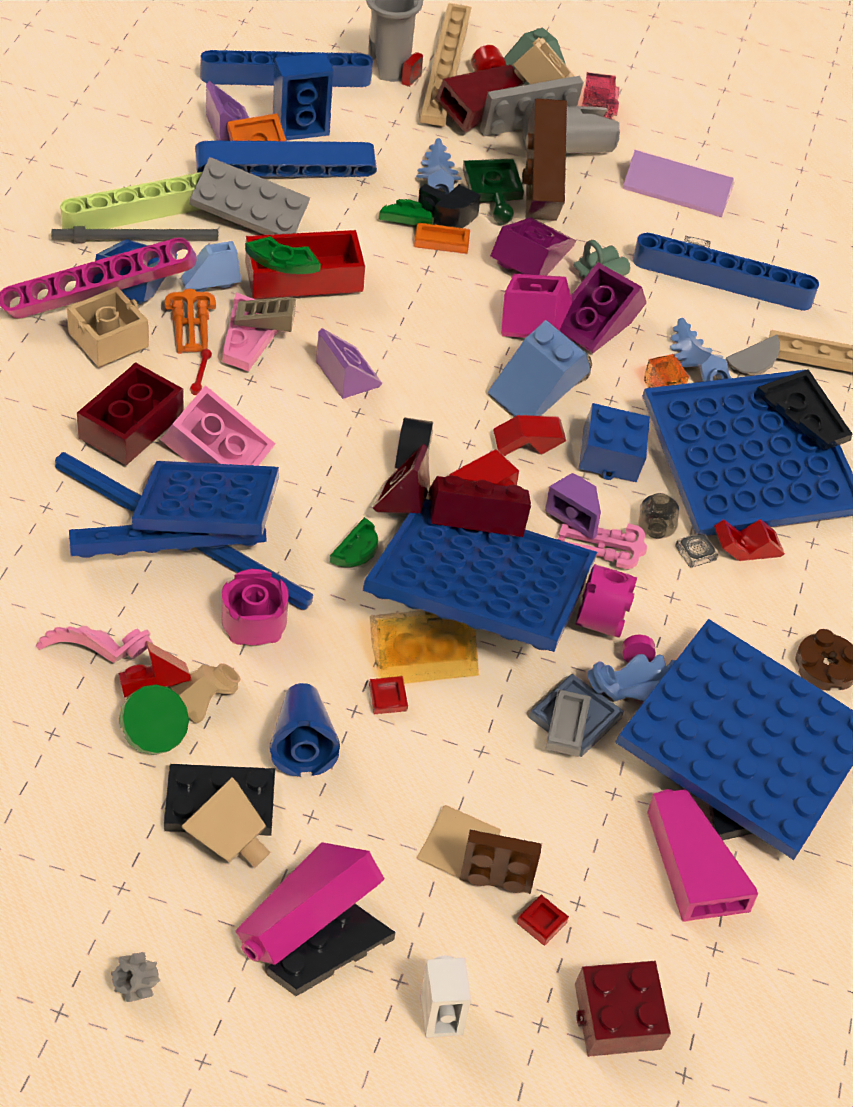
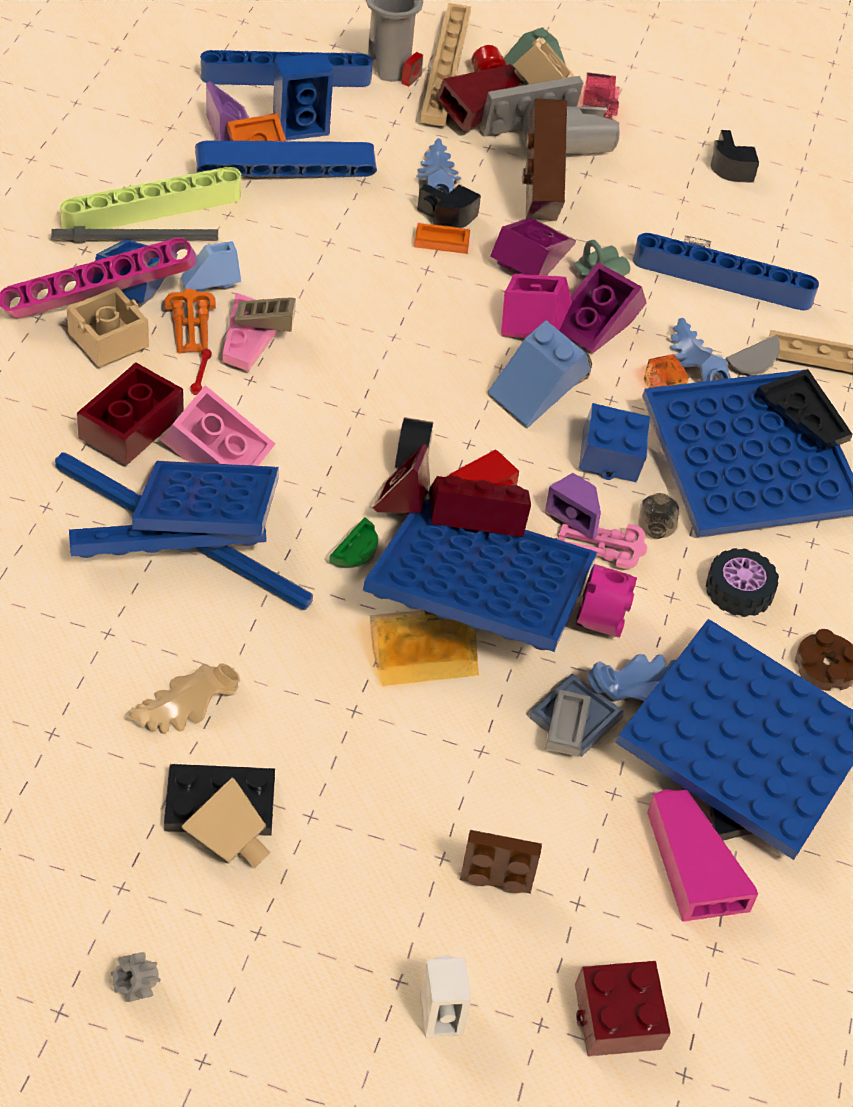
(98, 641): bright pink plant -> none
(154, 719): green tile -> none
(164, 671): red slope -> none
(248, 199): light grey plate -> none
(254, 608): dark pink brick -> none
(282, 257): green tile -> none
(304, 734): blue cone -> none
(308, 900): dark pink slope -> none
(332, 947): black wing -> none
(340, 269): red piece -> none
(344, 365): medium lavender slope -> none
(388, 695): red tile -> none
(405, 212): green plate -> none
(449, 838): tan sticker -> none
(504, 188): dark green plate -> none
(540, 431): red slope -> none
(542, 920): red tile -> none
(637, 645): dark pink tile -> none
(678, 183): lavender slope -> none
(696, 549): clear tile -> none
(733, 161): none -> black brick
(742, 582): none -> black wheel
(751, 543): red slope -> none

